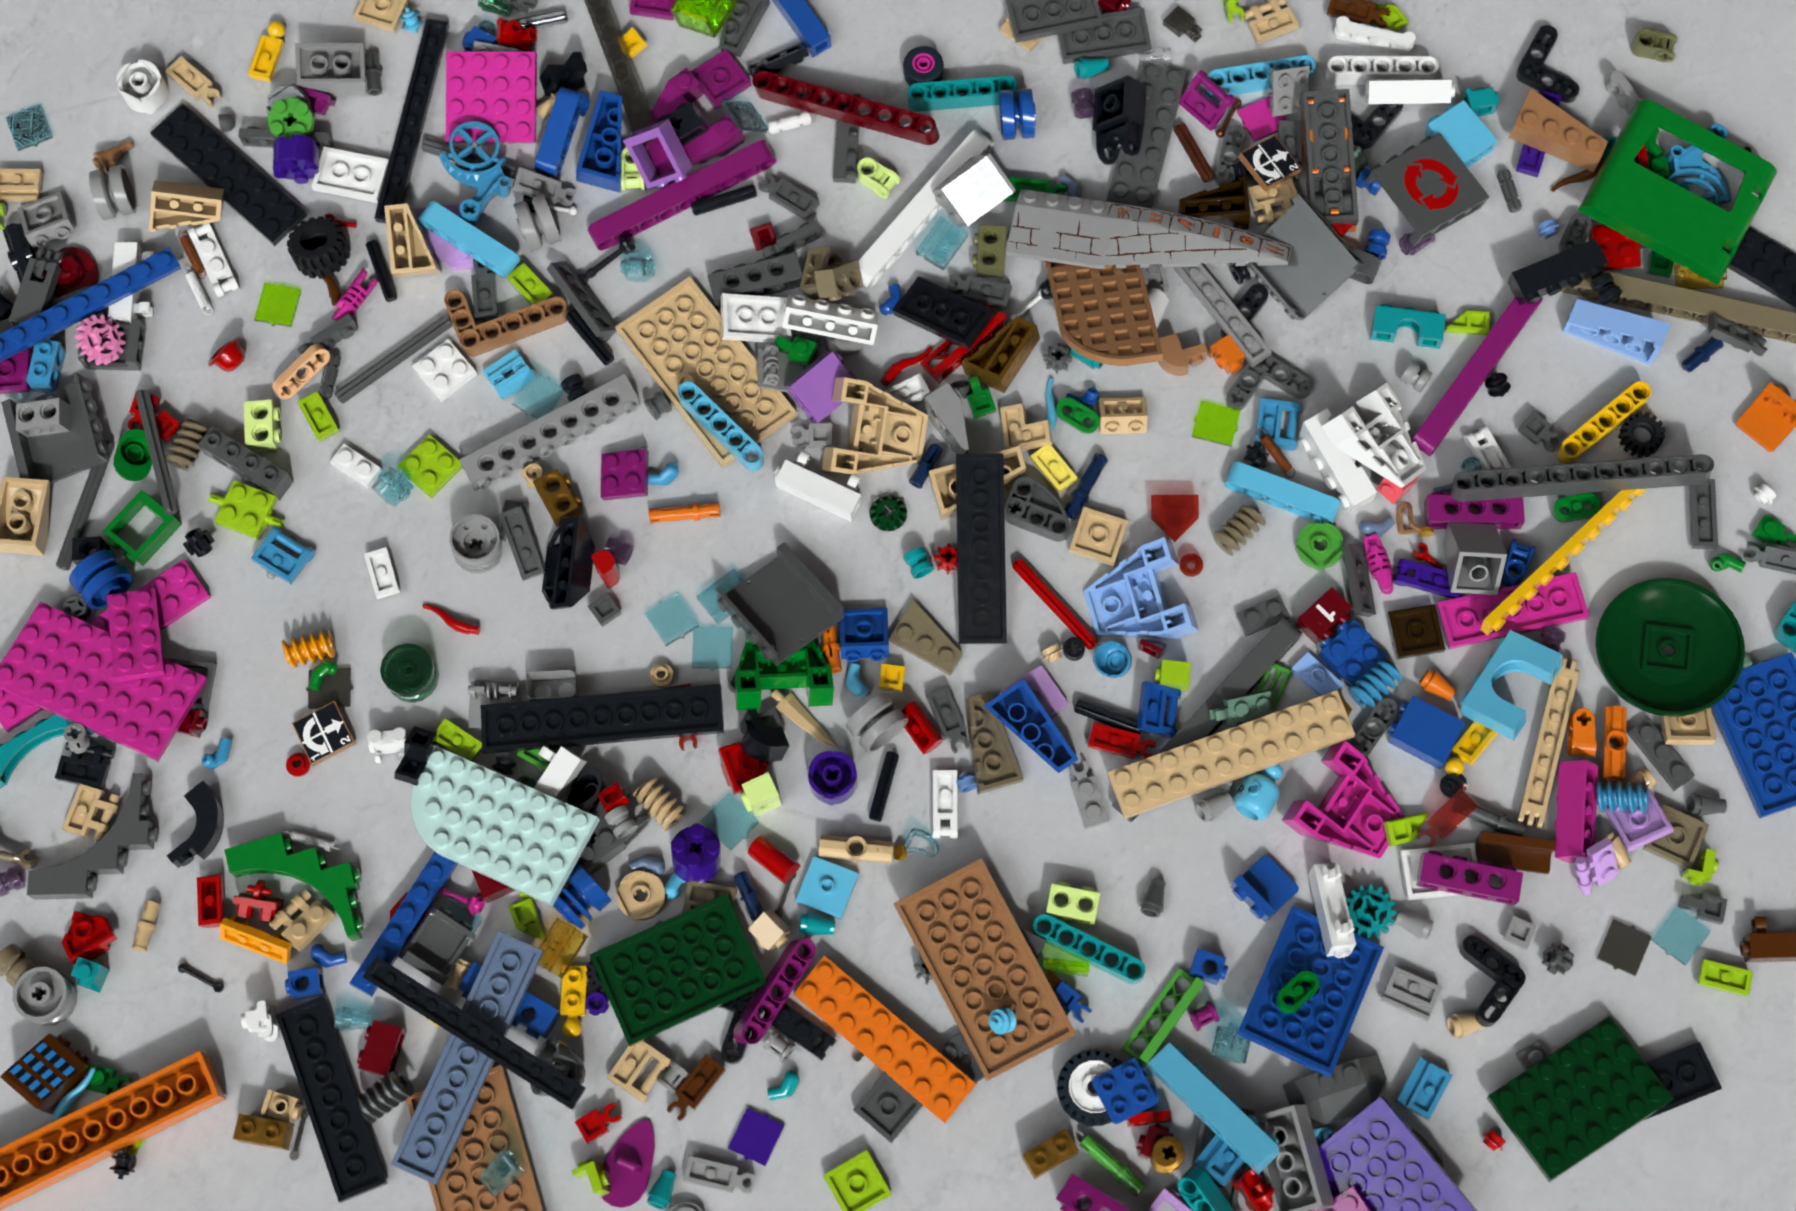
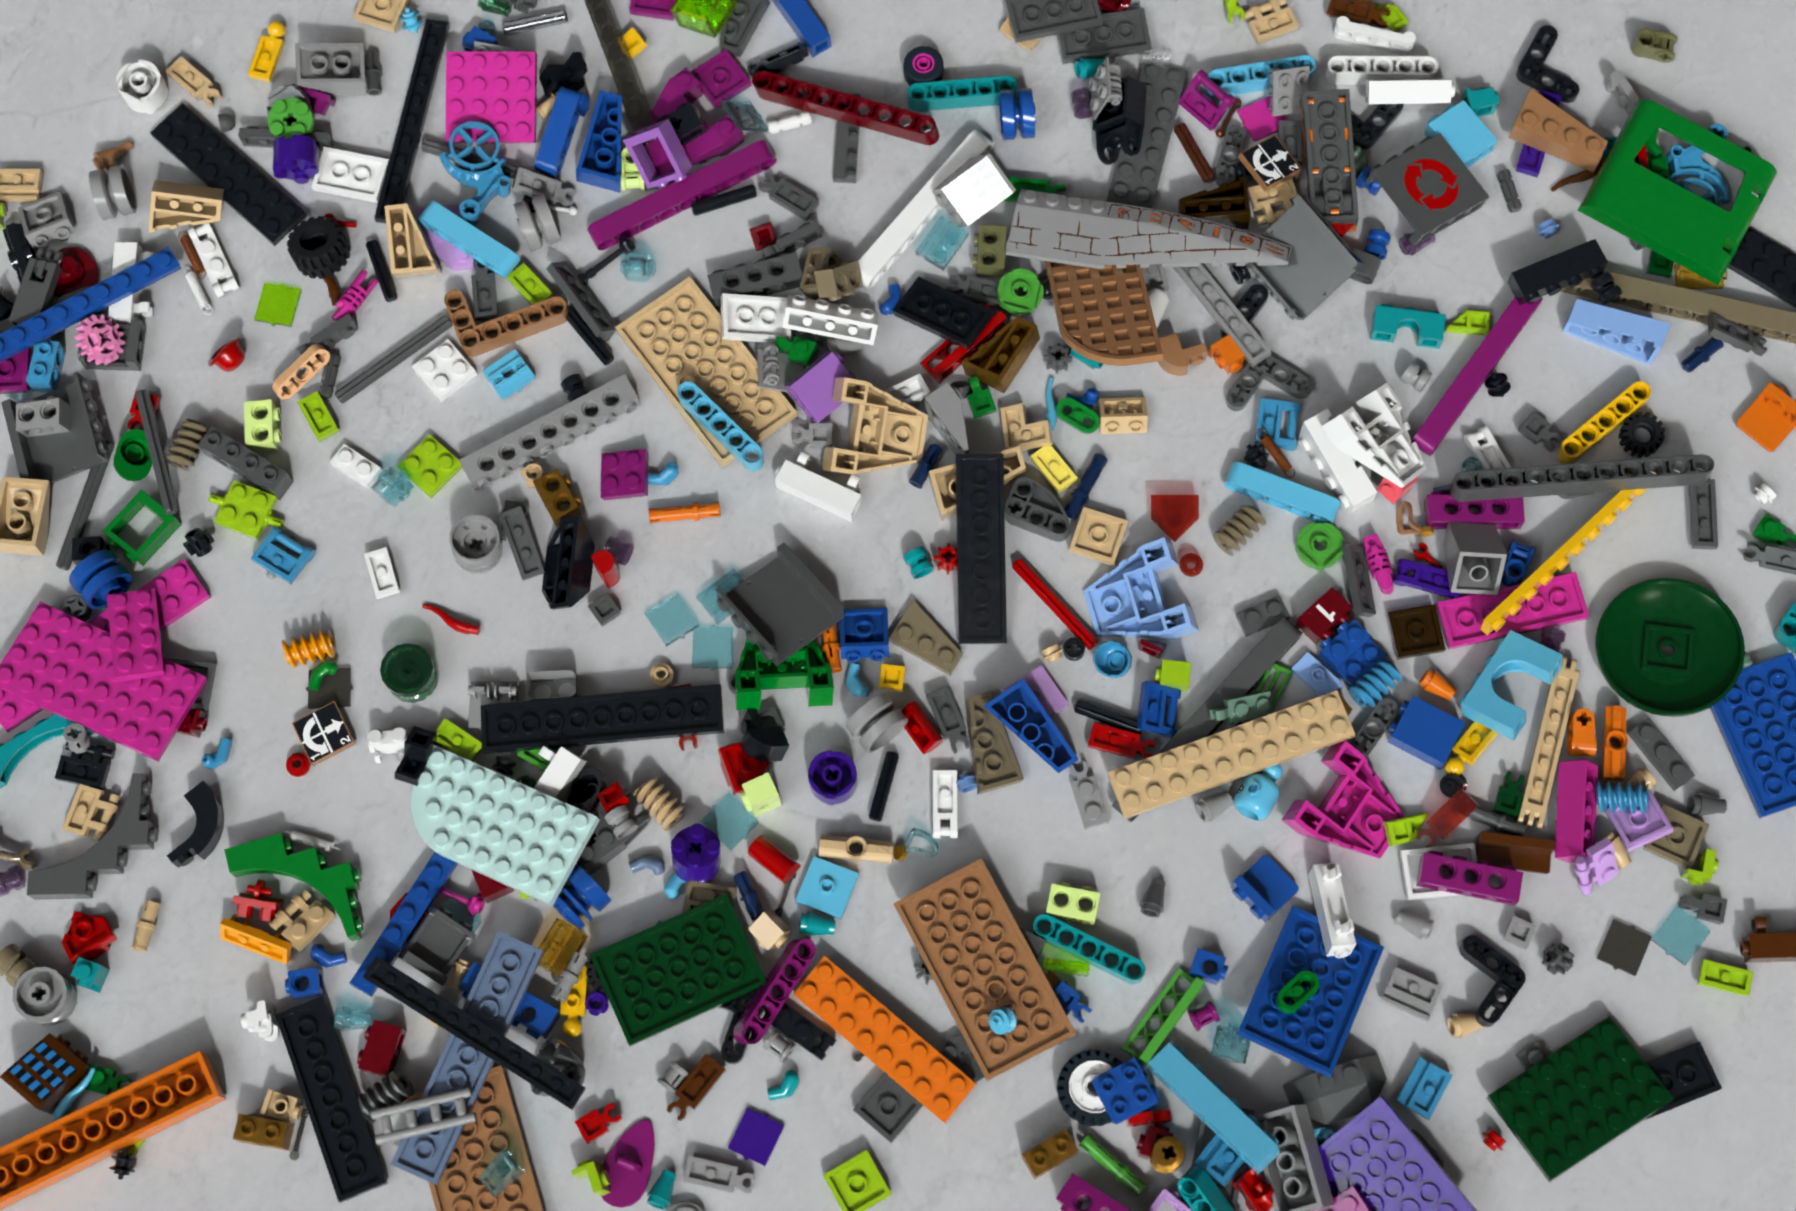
(29, 127): clear light blue piece -> none
(167, 425): red plate -> none
(210, 901): red brick -> none
(217, 987): black hinge -> none
(437, 1122): none -> light grey bar
(513, 35): red hips -> none
(527, 919): lime tile -> none
(537, 395): clear light blue piece -> none
(569, 977): none -> light grey pin
(628, 891): tan plate -> none
(632, 1065): tan plate -> none
(657, 405): dark grey wheel -> none
(793, 710): tan bar -> none
(881, 178): yellowish green piece -> none
(884, 522): dark green gear -> none
(896, 368): red animal -> none
(1020, 304): none -> bright green plate
(1073, 188): sand blue arm -> none
(1105, 86): none -> light grey hinge
(1182, 23): clear smoke plate -> none
(1216, 423): clear neon green piece -> none
(1370, 527): sand blue arm -> none
(1379, 908): teal gear -> none
(1509, 799): none -> dark green plate
(1574, 236): dark grey plate -> none
(1575, 508): green plate -> none
(1618, 249): red plate -> none
(1689, 729): tan plate -> none
(1725, 561): green arm -> none

